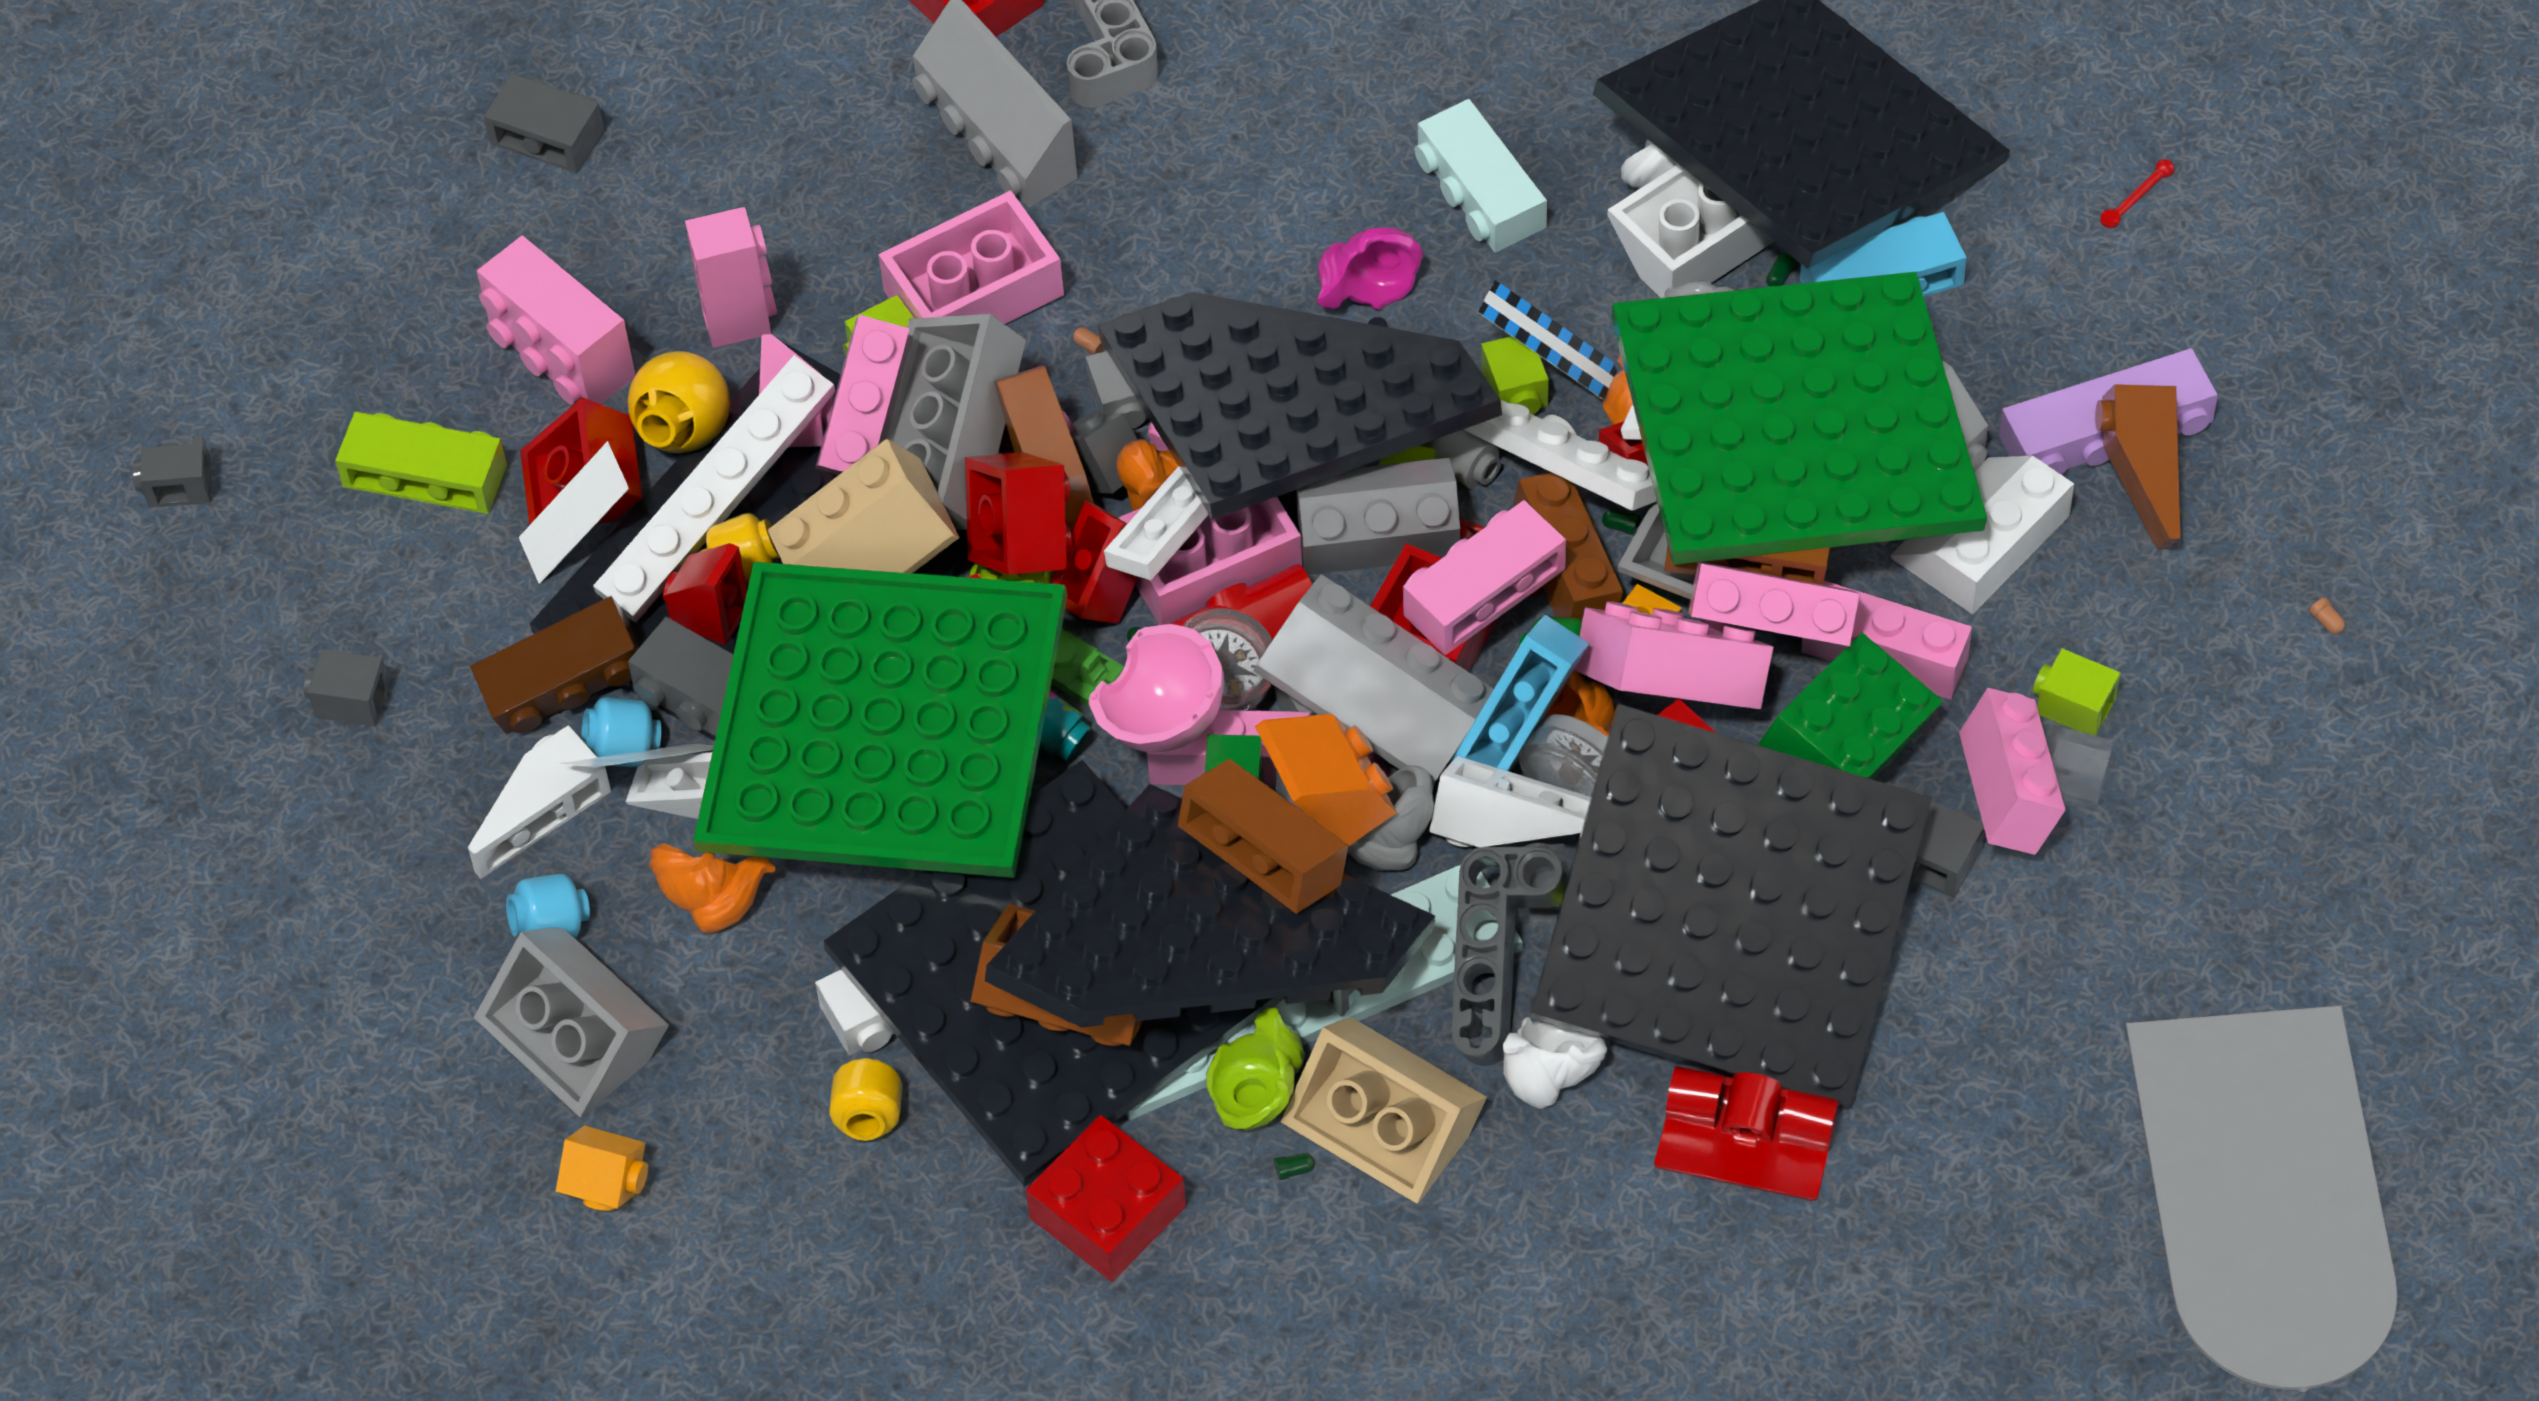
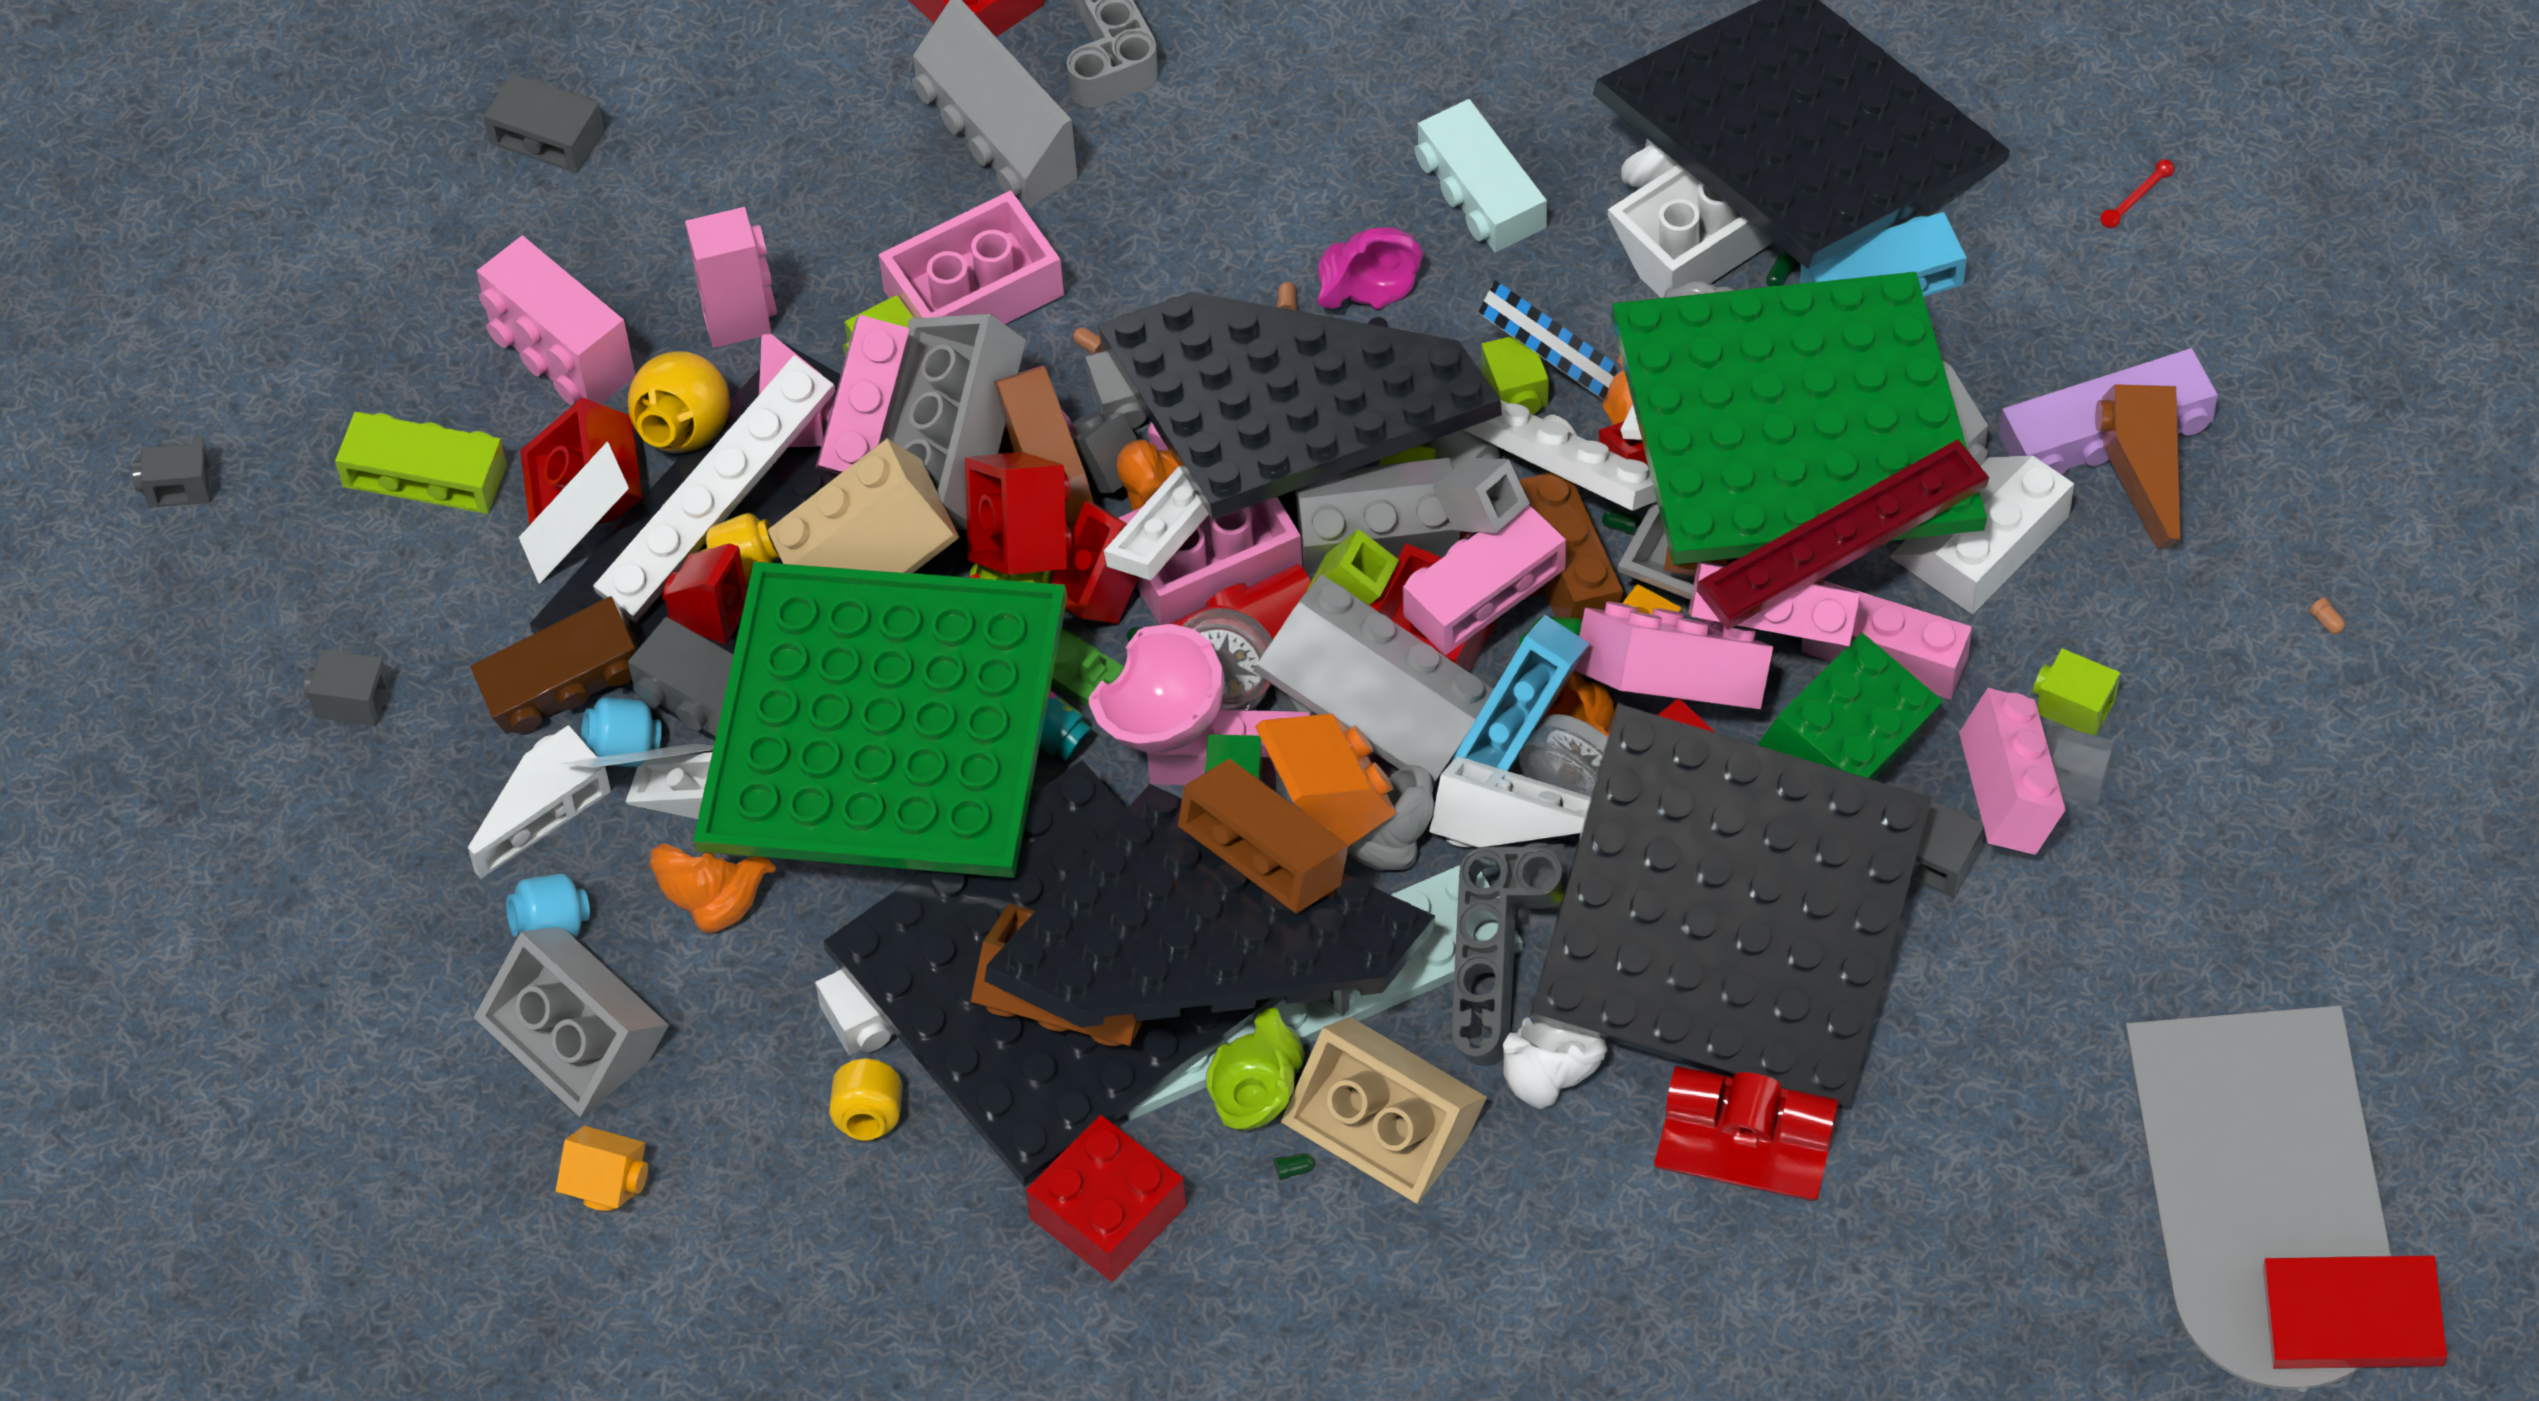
(1287, 296): none -> nougat piece
(1358, 566): none -> lime brick
(1481, 495): none -> light grey brick
(1842, 534): none -> dark red tile
(2354, 1312): none -> red tile

